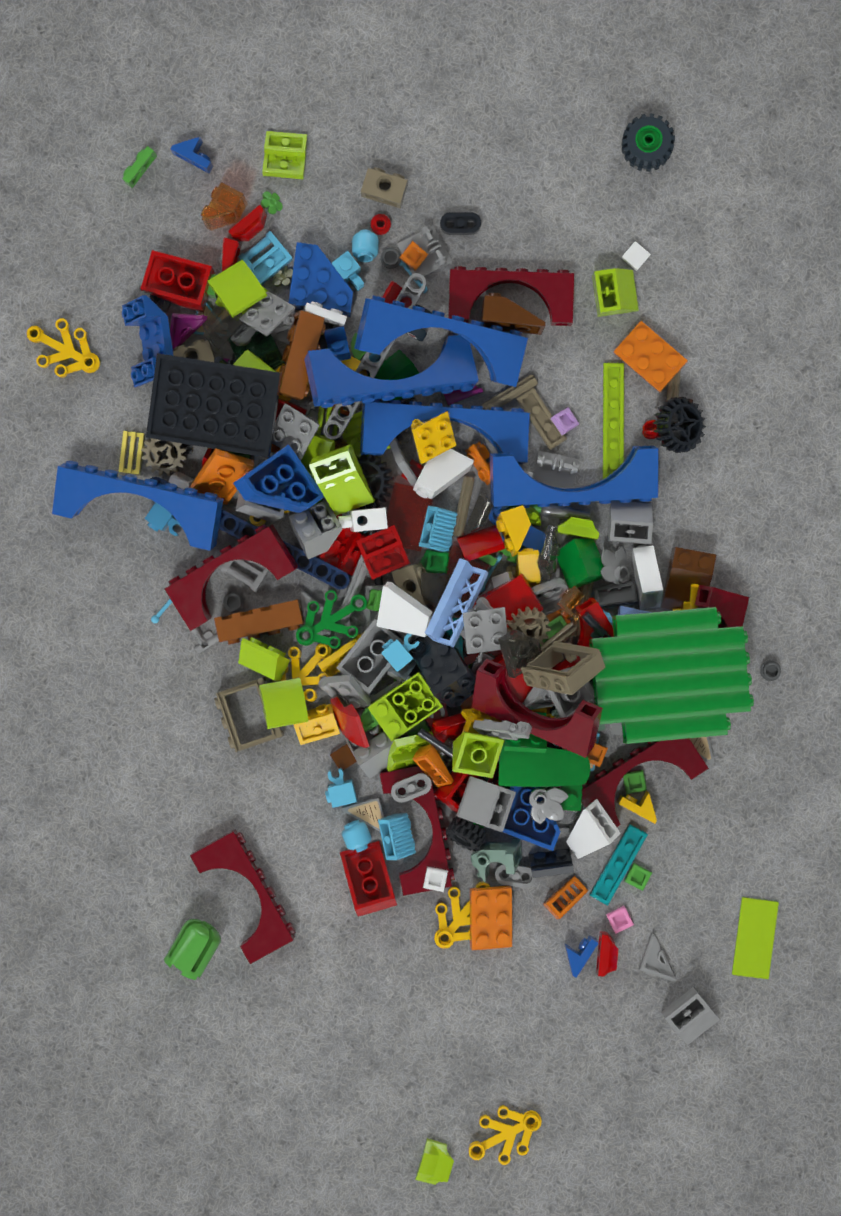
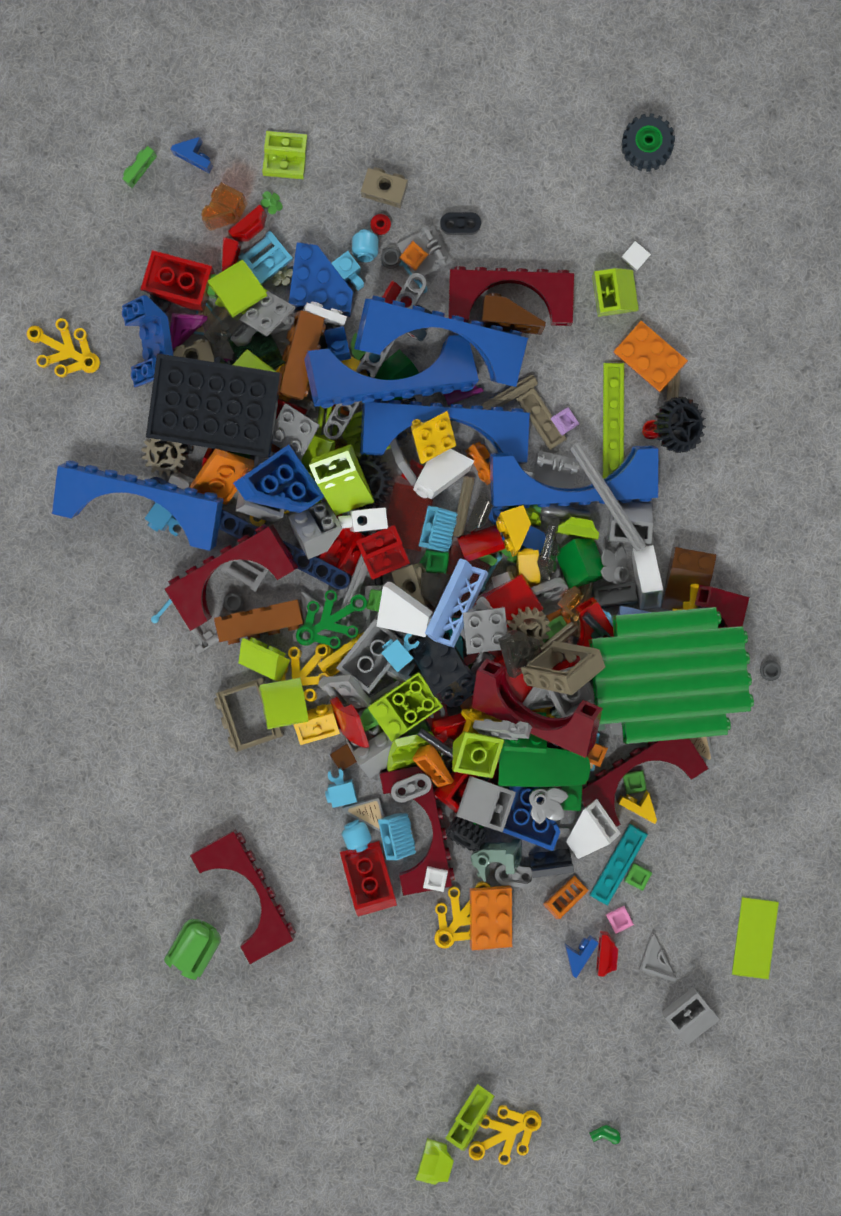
(131, 452): light yellow tile -> none
(470, 1118): none -> lime slope
(607, 496): none -> light grey axle
(607, 1133): none -> green arm

